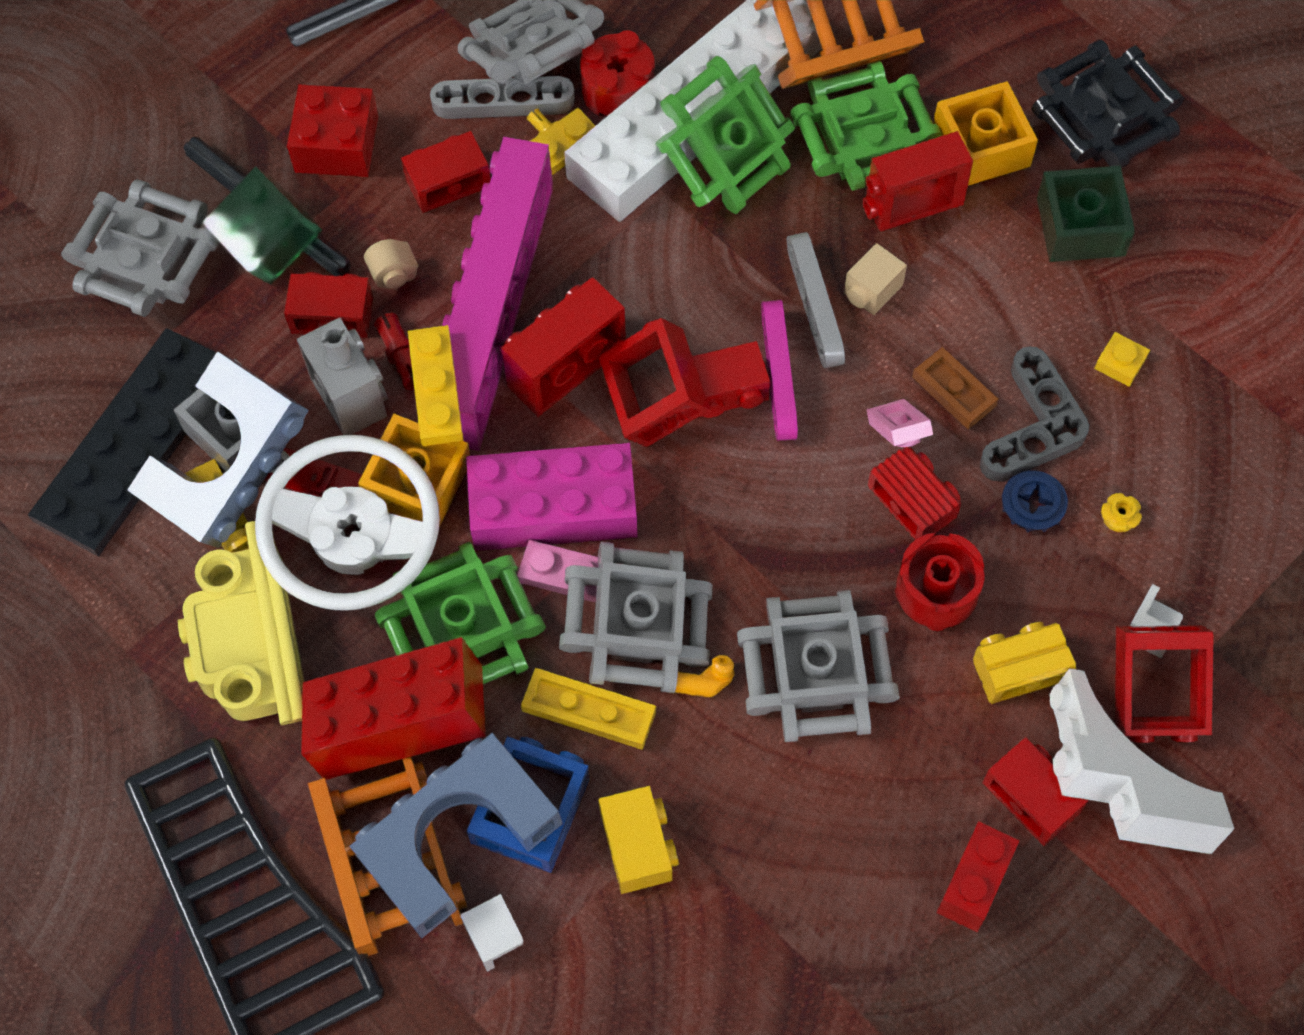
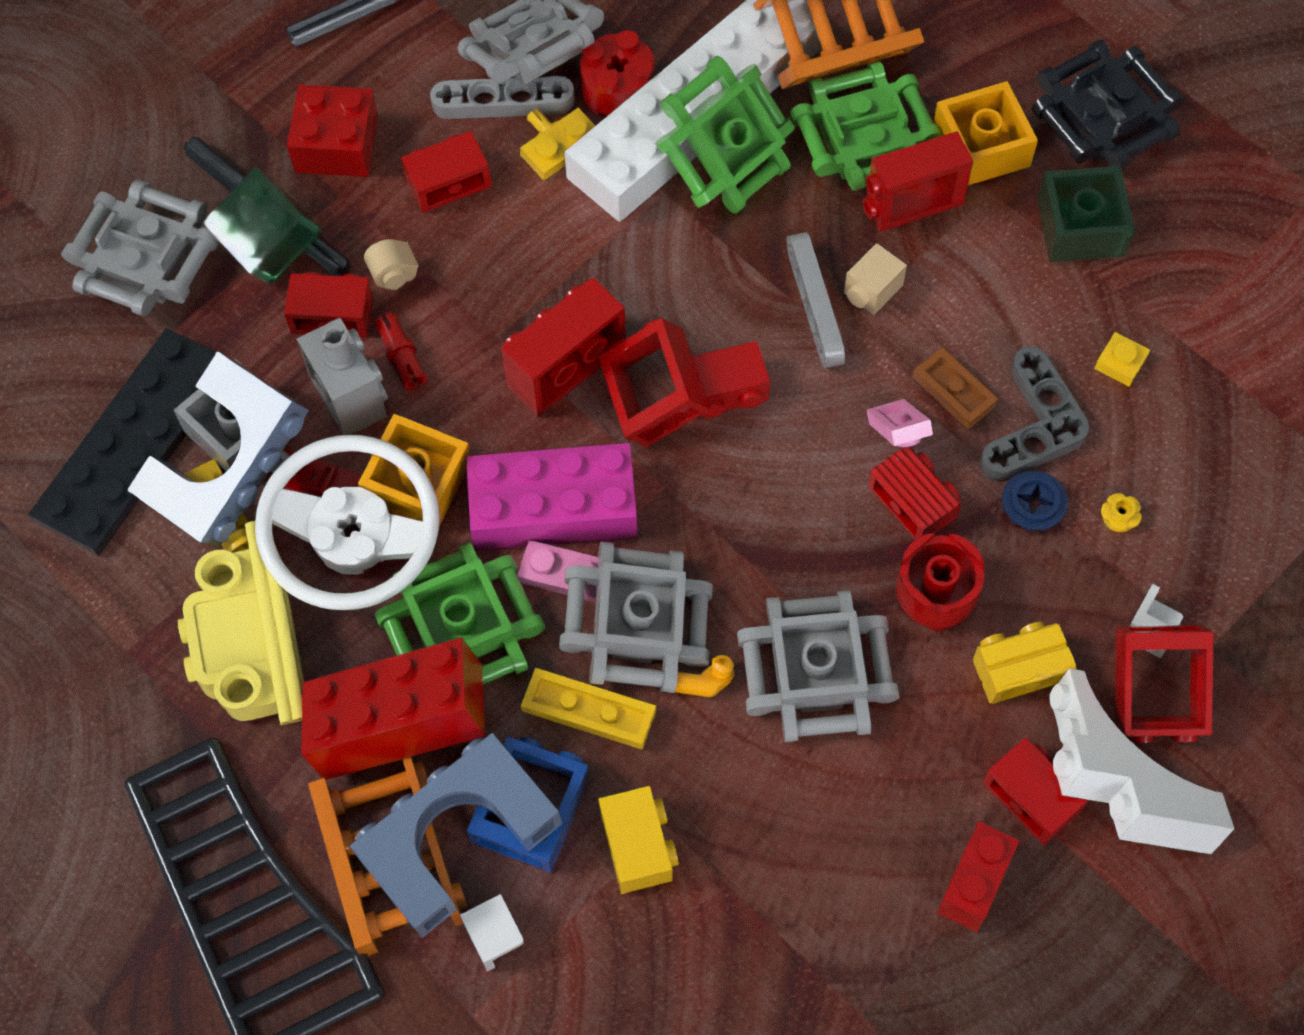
(435, 385): yellow plate -> none
(496, 275): dark pink brick -> none
(779, 370): dark pink beam -> none

